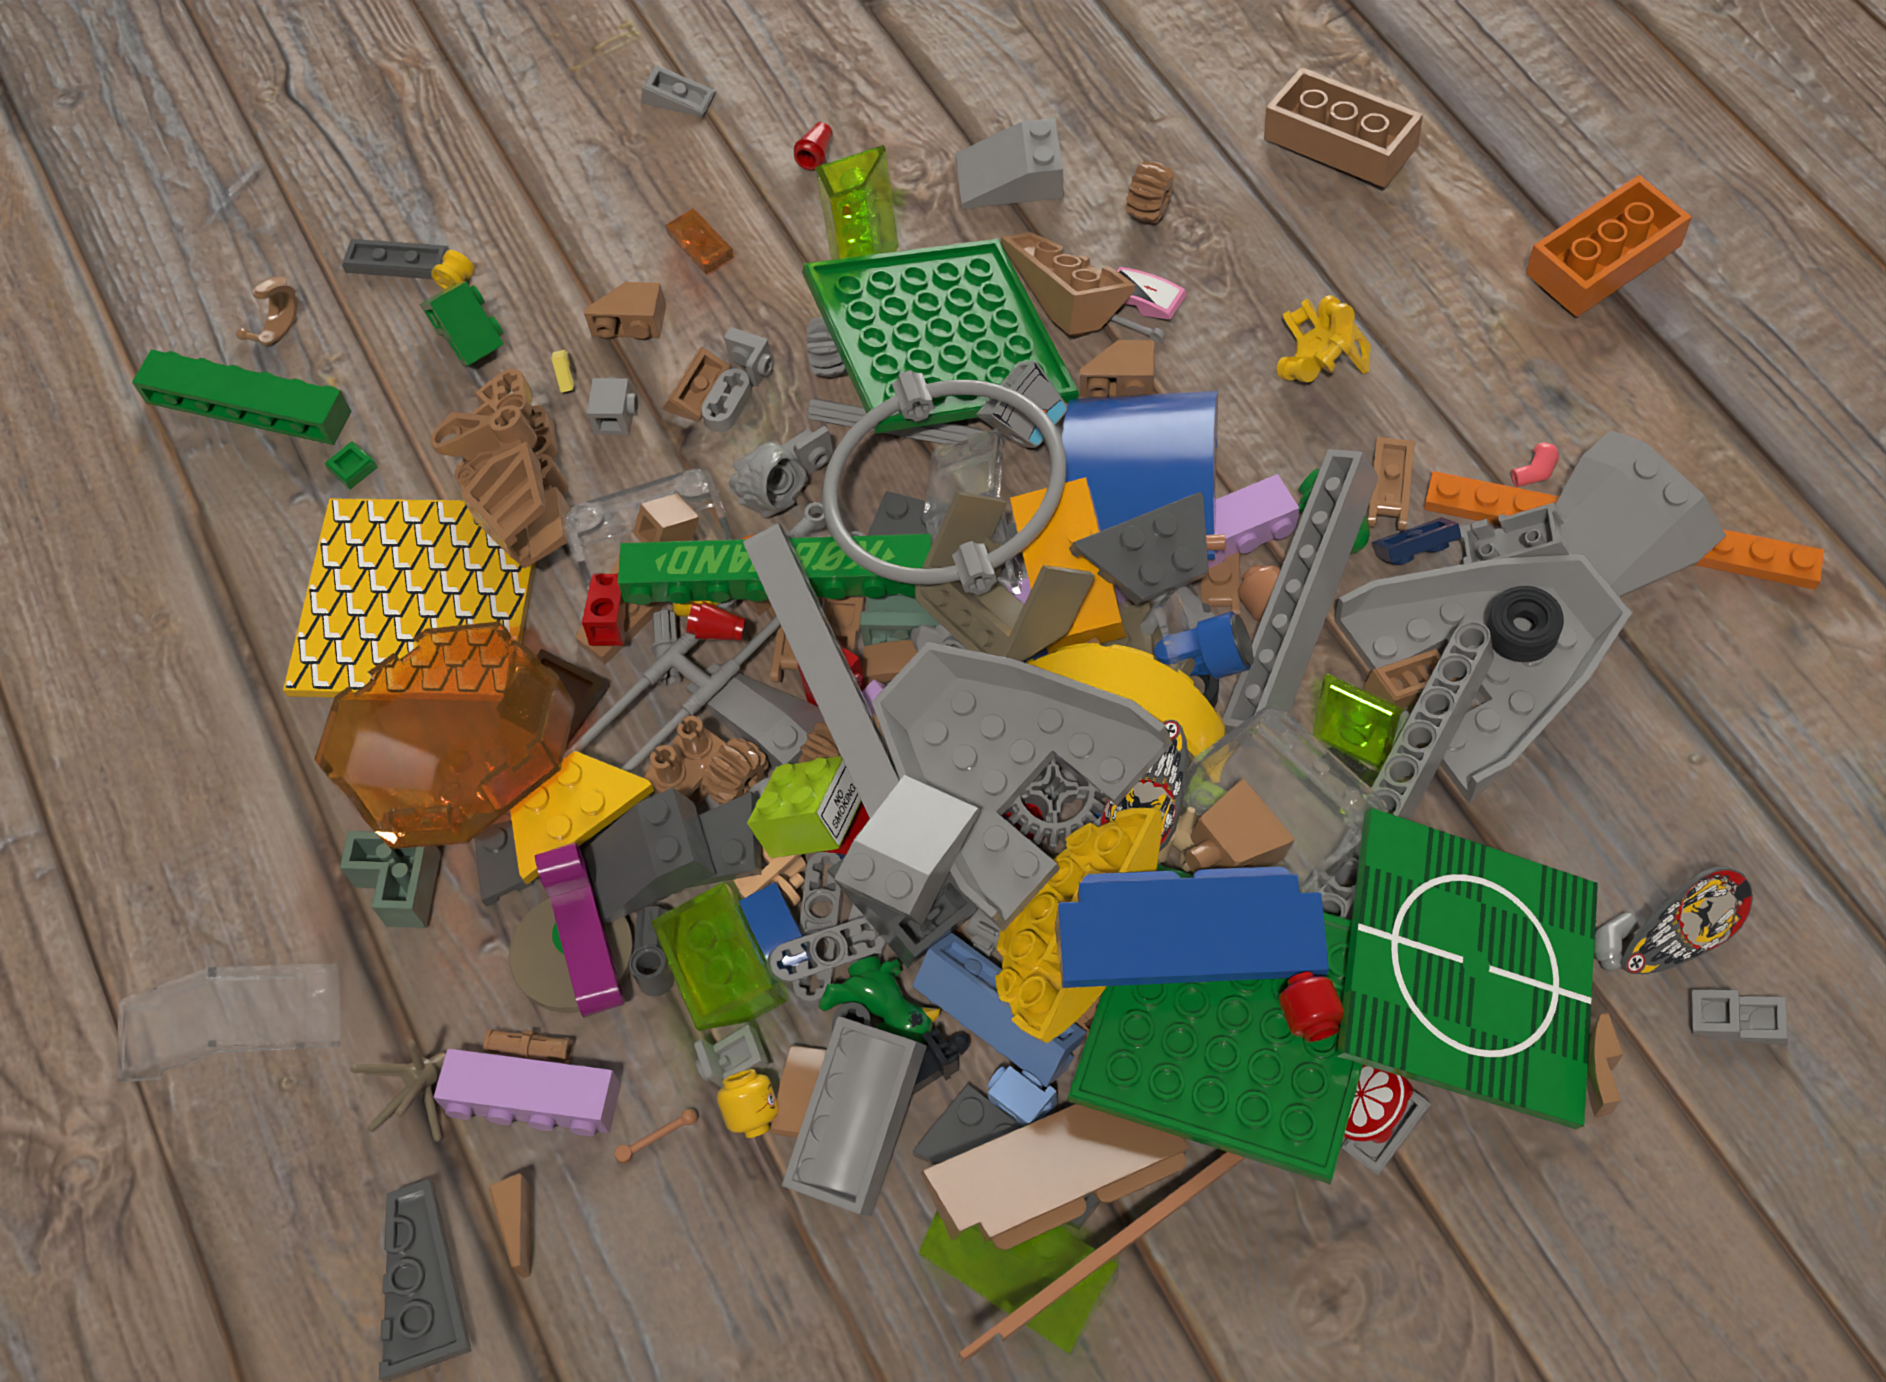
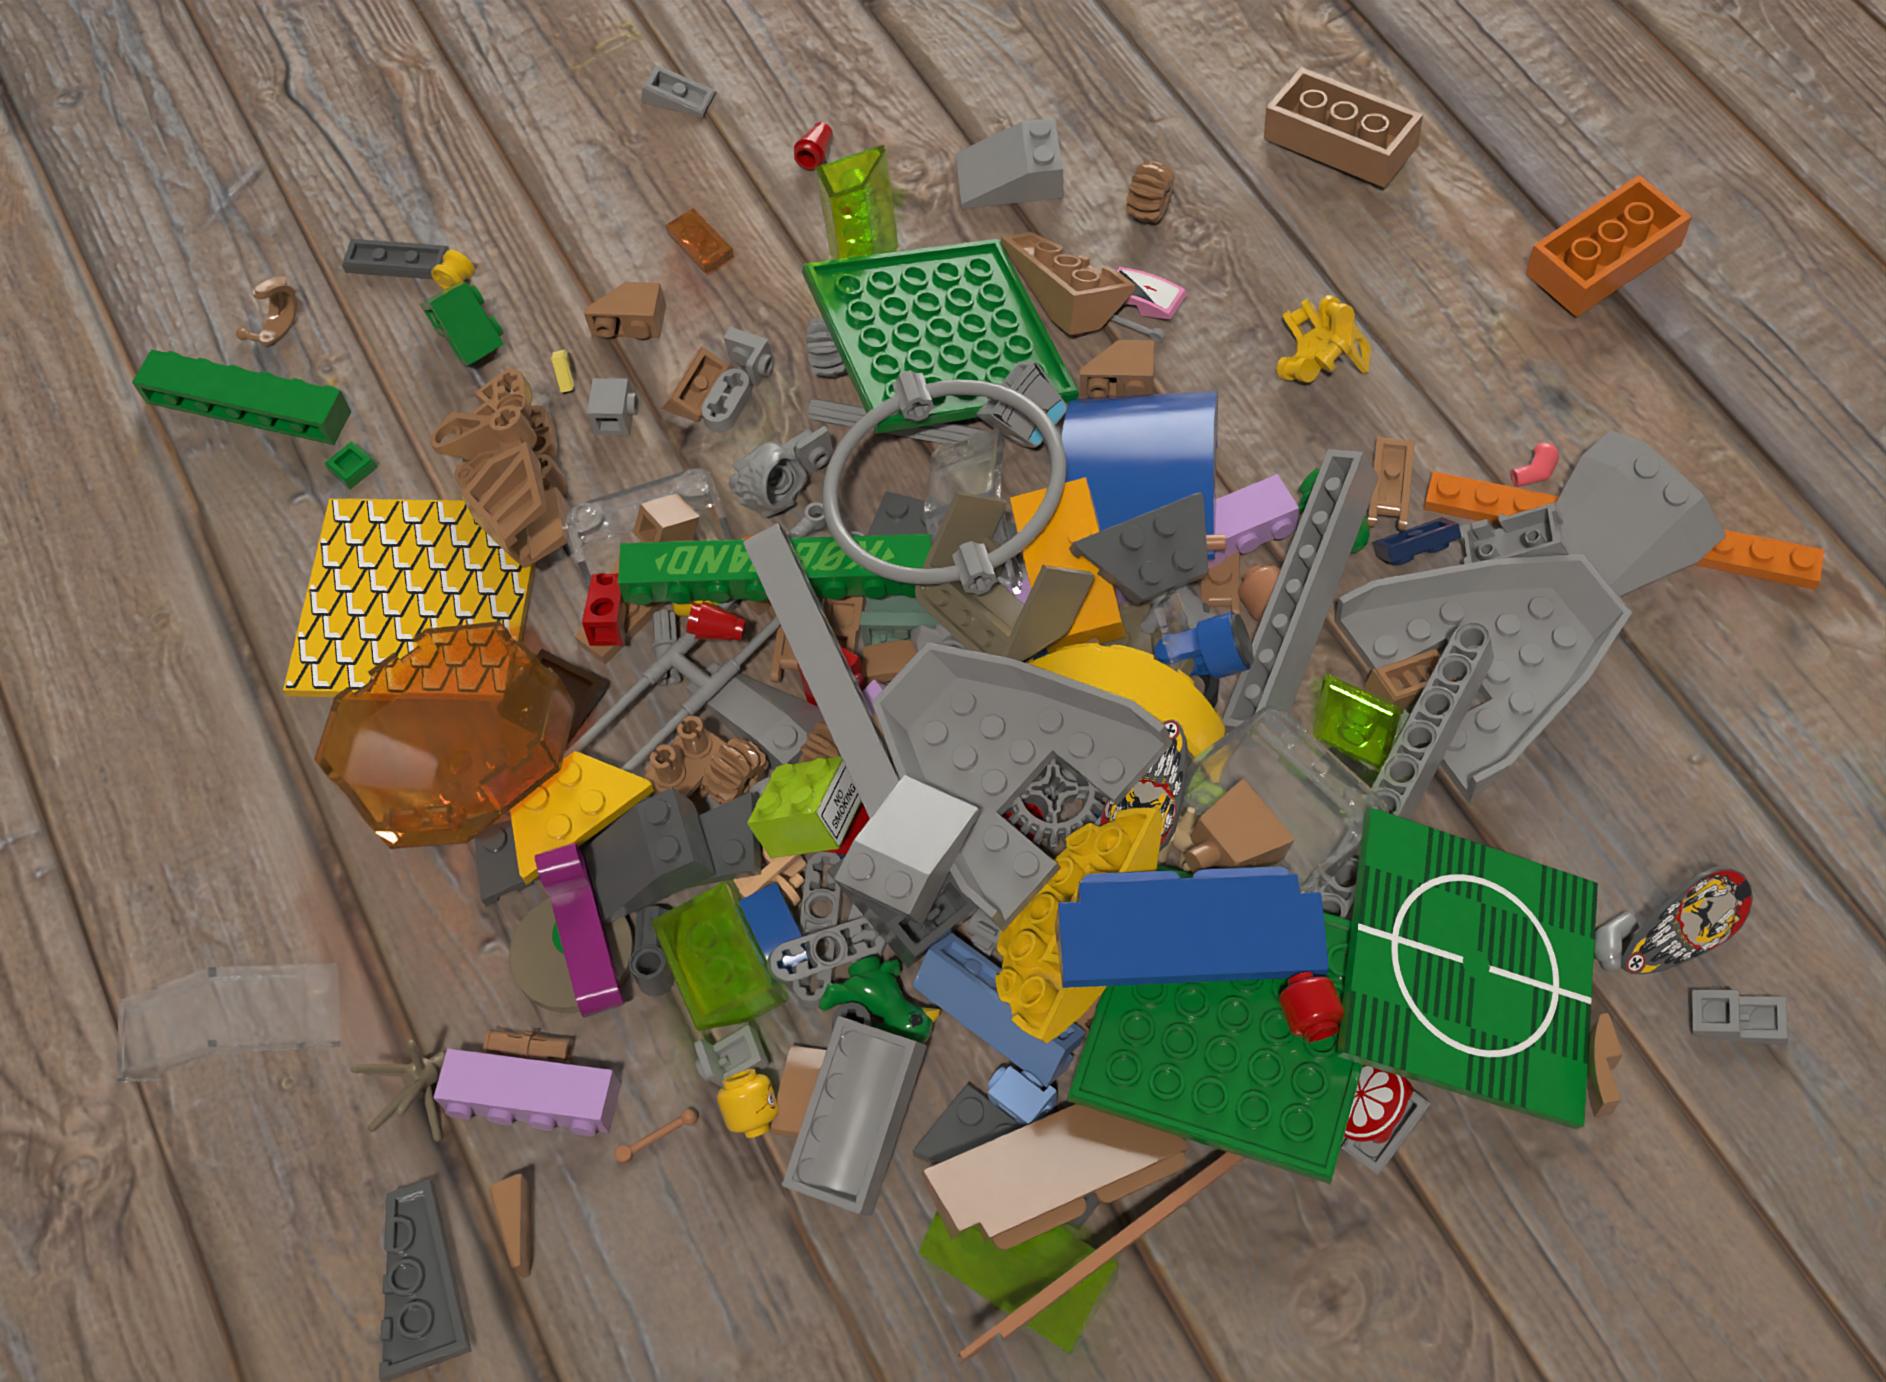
(401, 877): sand green brick -> none
(939, 1058): black piece -> none
(1530, 603): black tyre -> none

